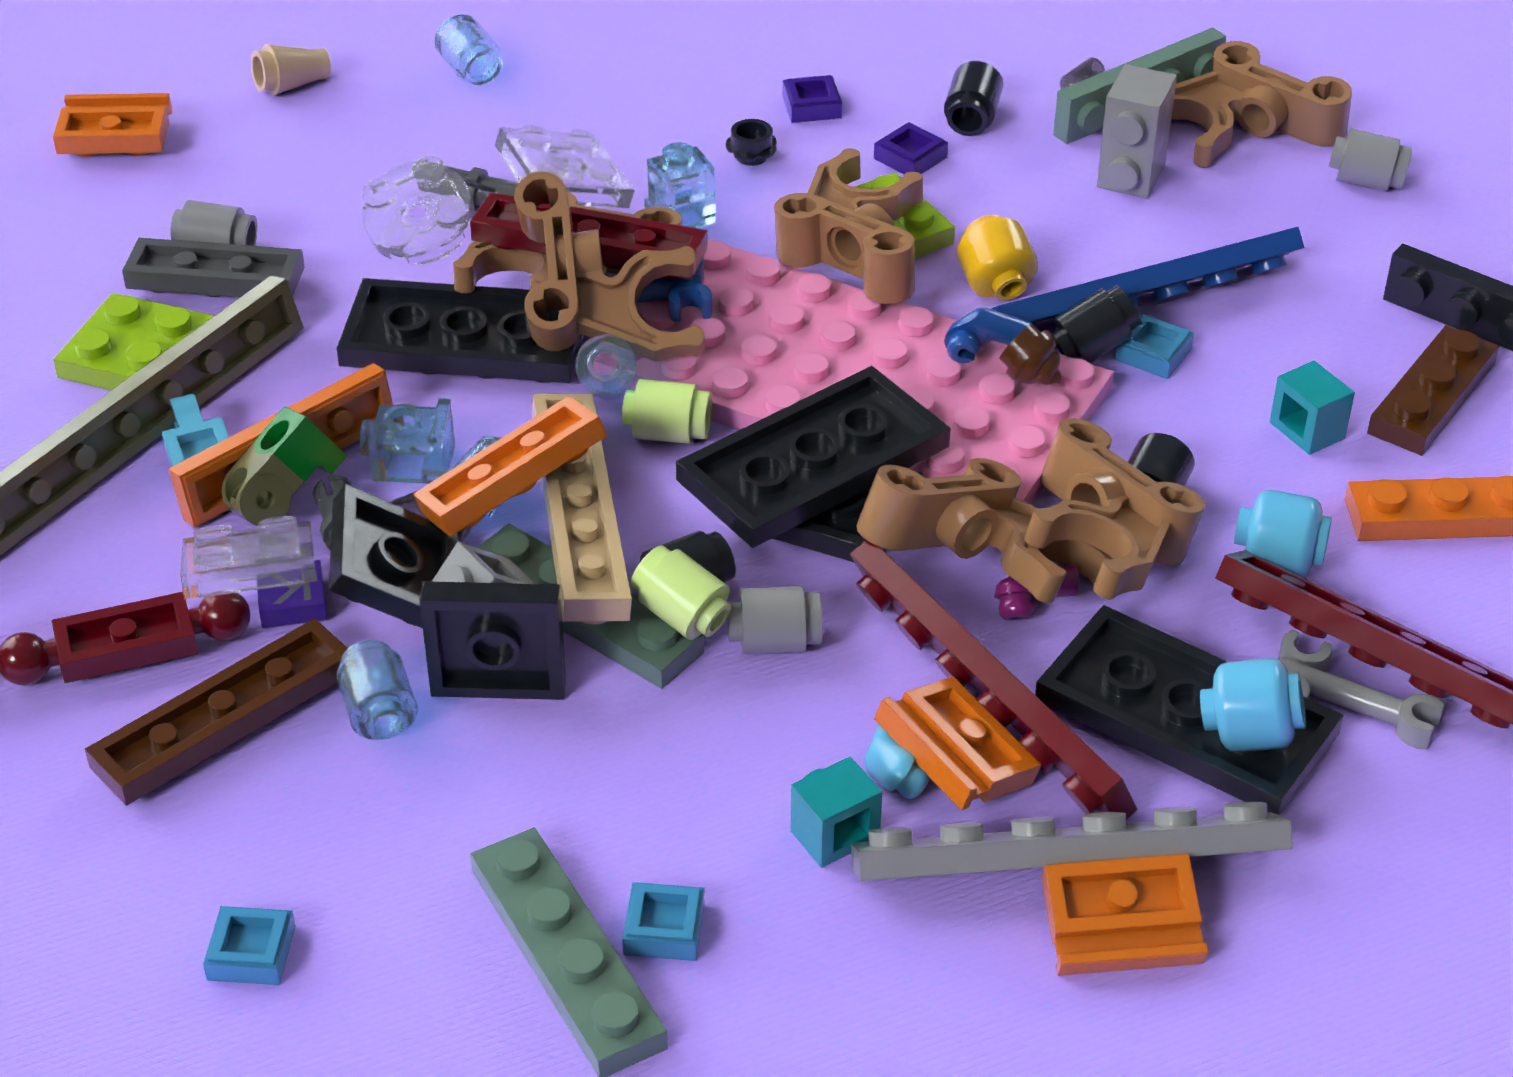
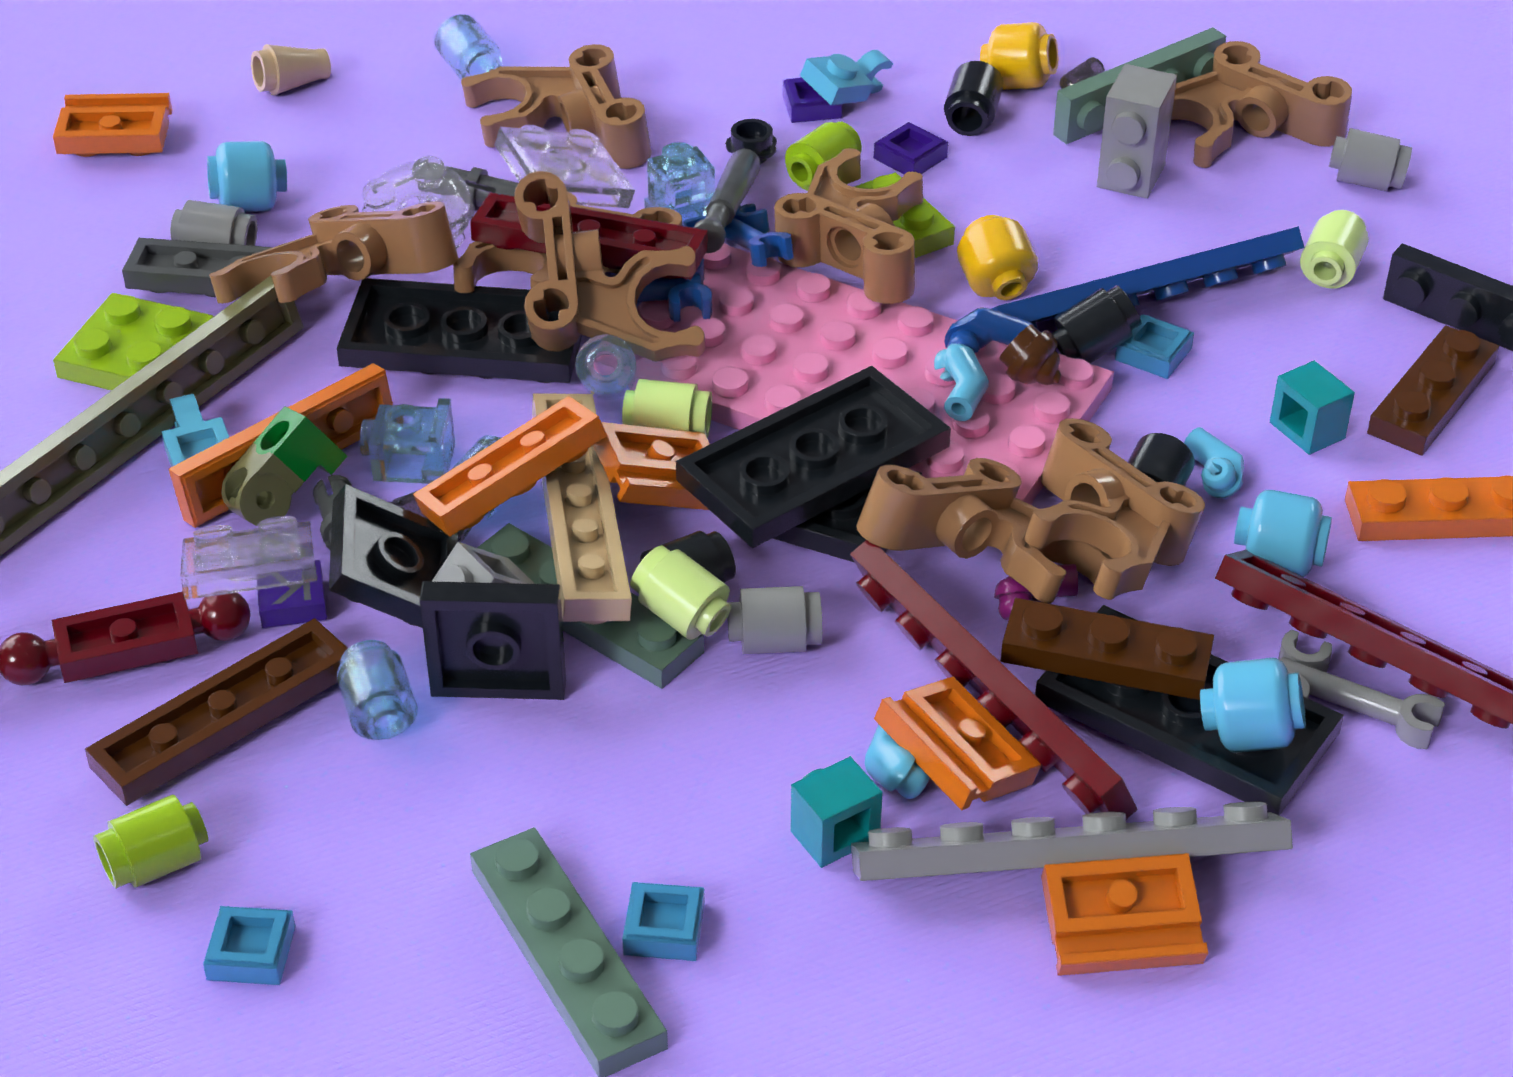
(151, 842): none -> lime brick
(246, 175): none -> medium azure head
(346, 245): none -> medium nougat piece
(581, 95): none -> medium nougat piece
(645, 463): none -> orange plate
(730, 192): none -> dark grey piece
(751, 231): none -> blue bar
(819, 147): none -> lime brick
(844, 80): none -> medium azure plate
(970, 379): none -> medium azure arm
(1022, 54): none -> yellow head
(1107, 648): none -> reddish brown plate
(1222, 464): none -> medium azure arm
(1334, 249): none -> yellowish green brick

